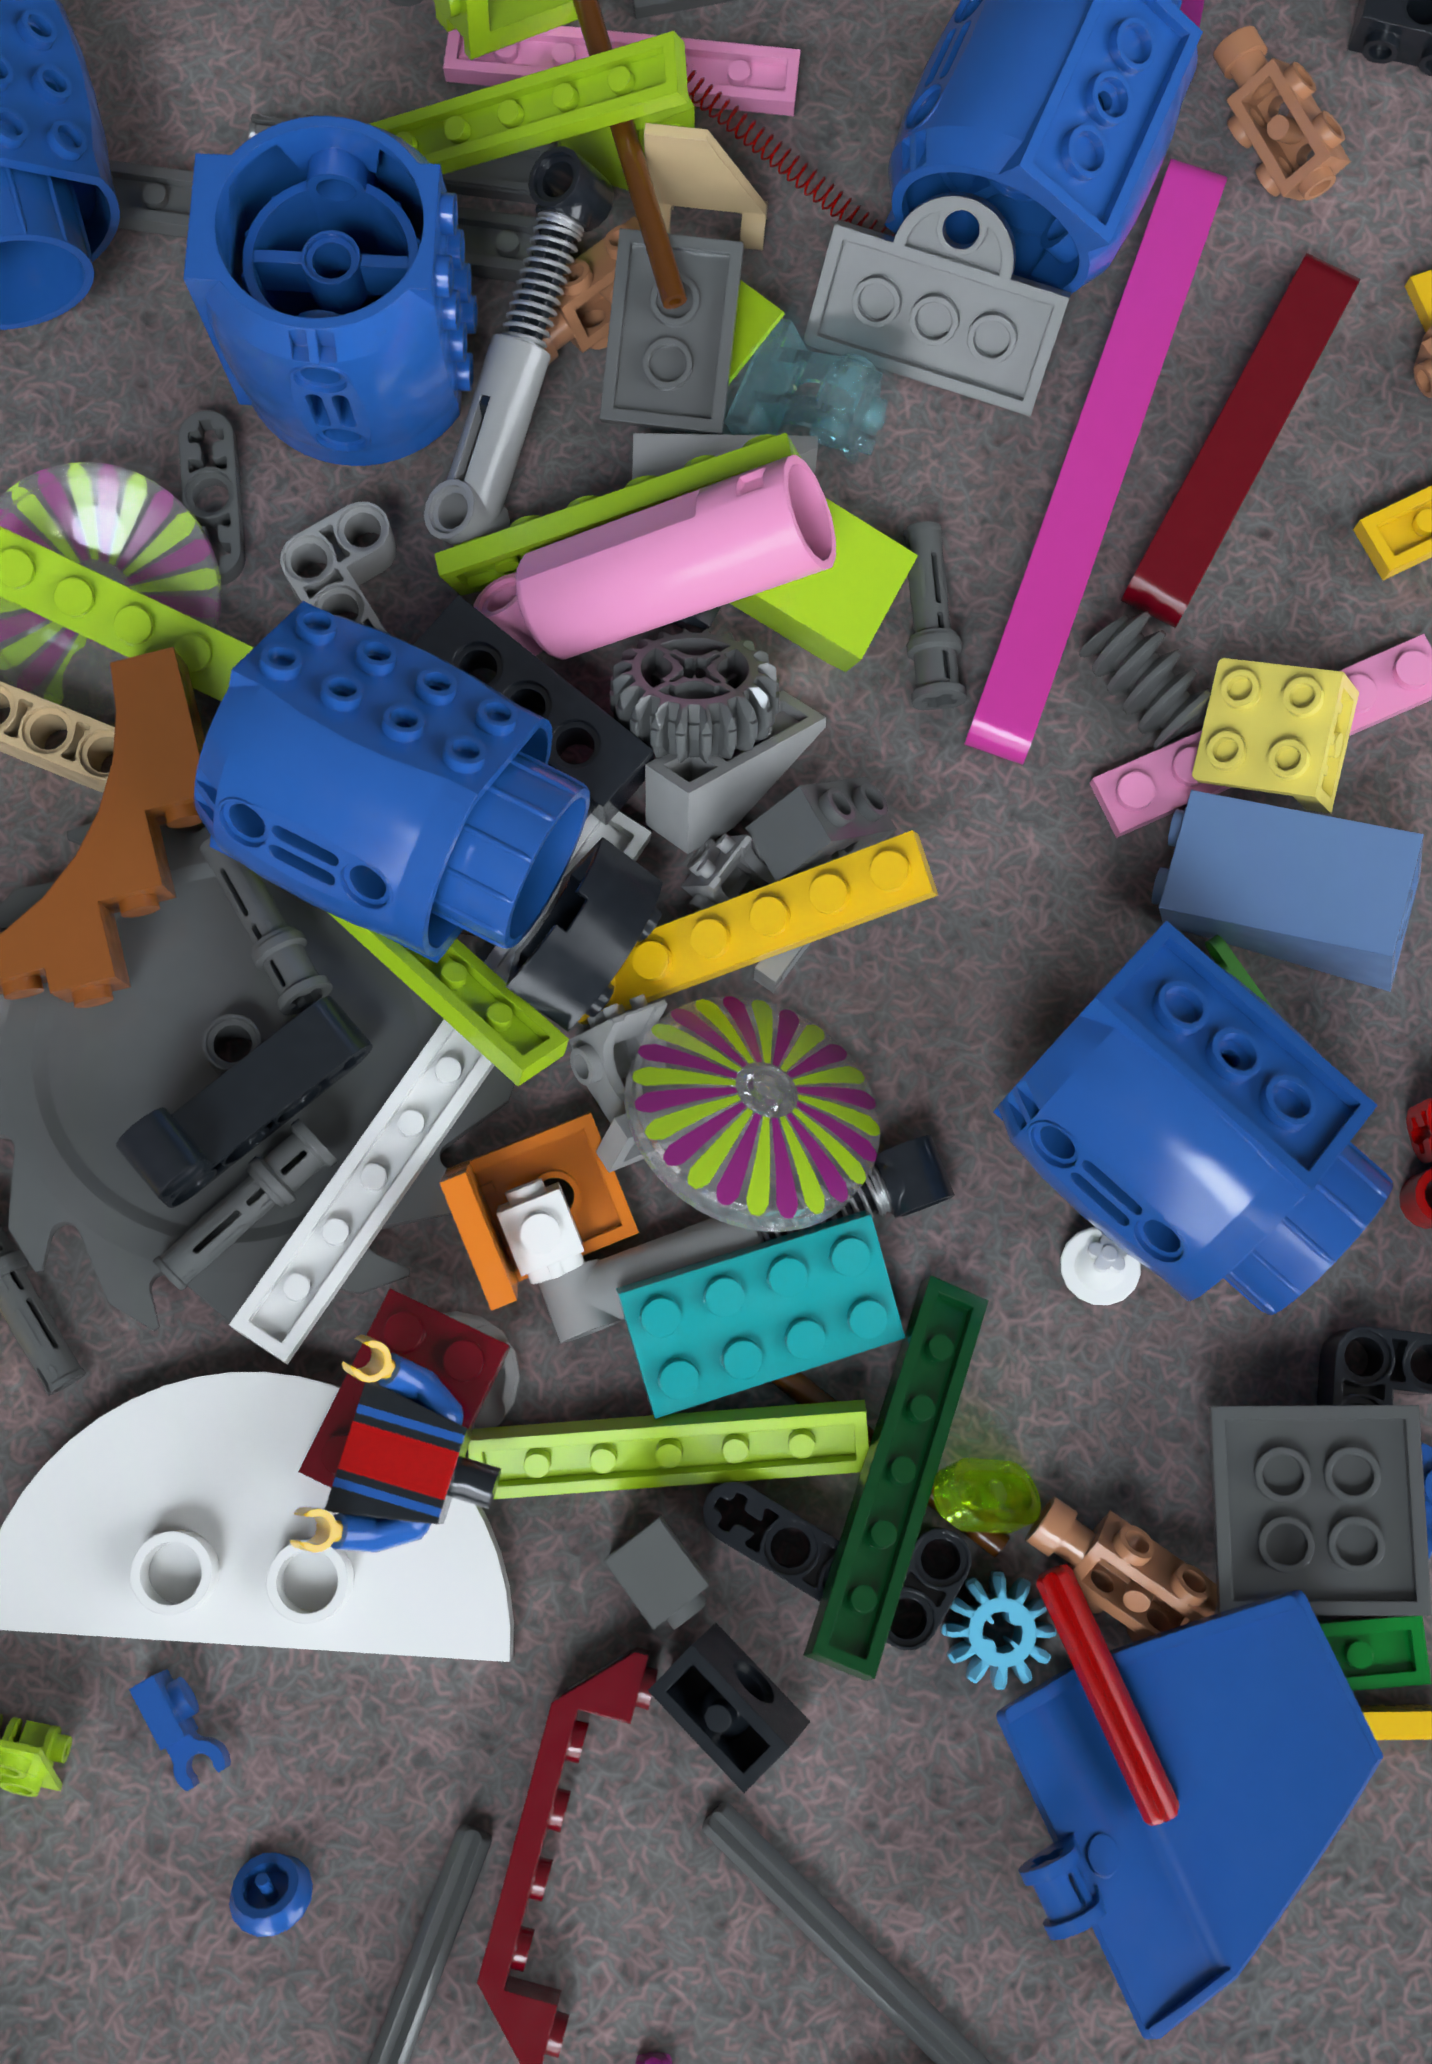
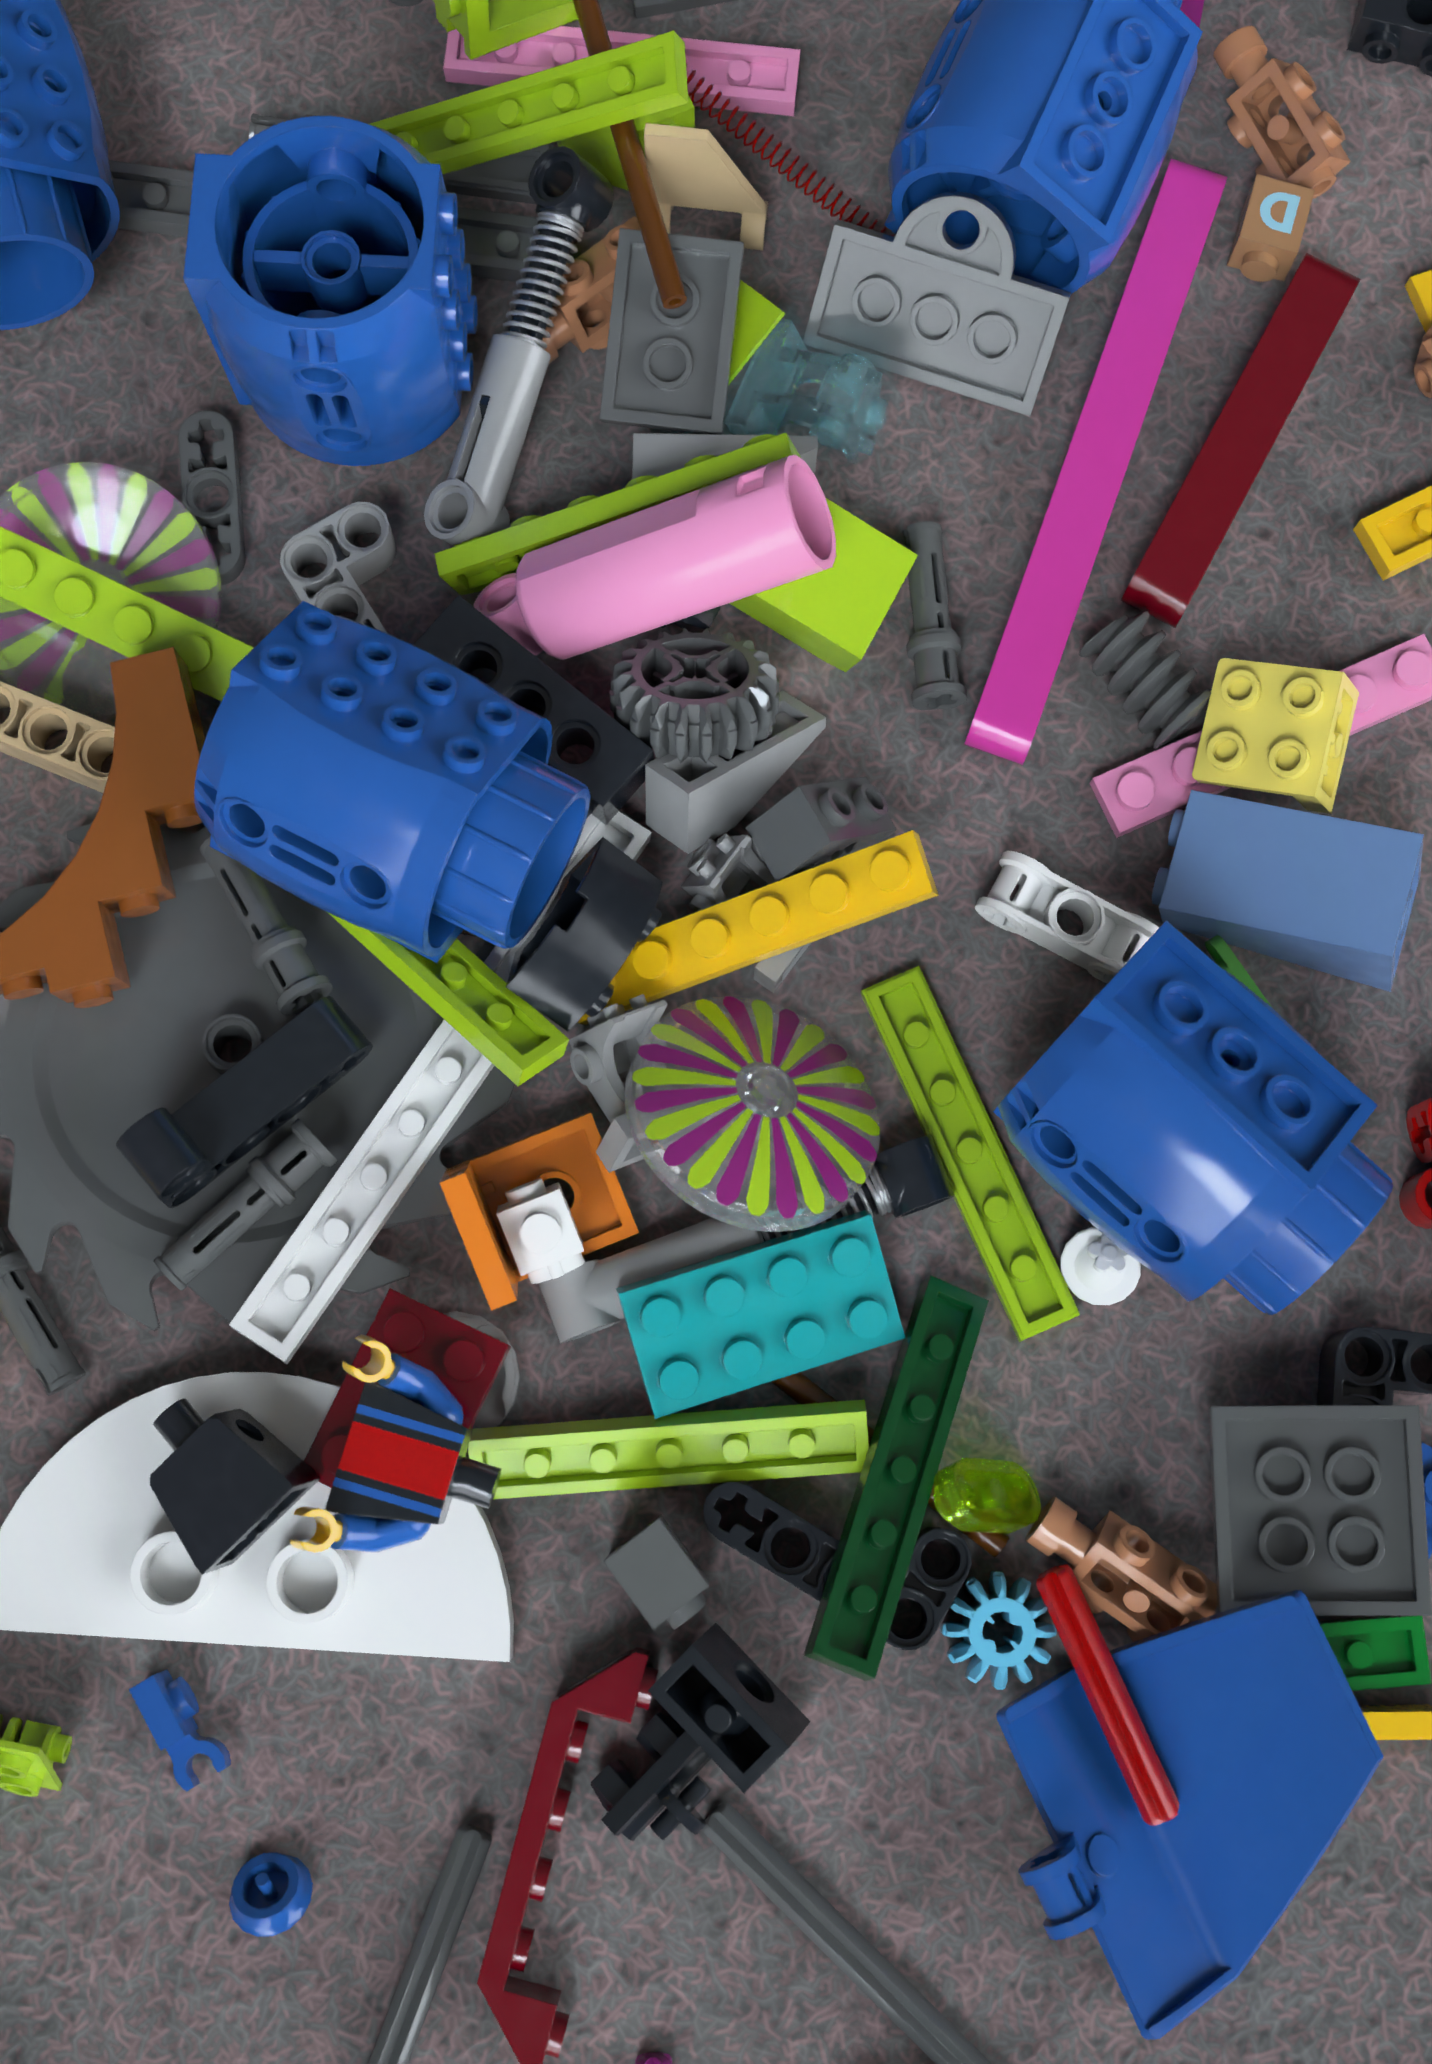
(224, 1482): none -> black torso
(636, 1802): none -> black hips
(971, 1154): none -> lime tile
(1034, 916): none -> white piece
(1270, 229): none -> medium nougat brick

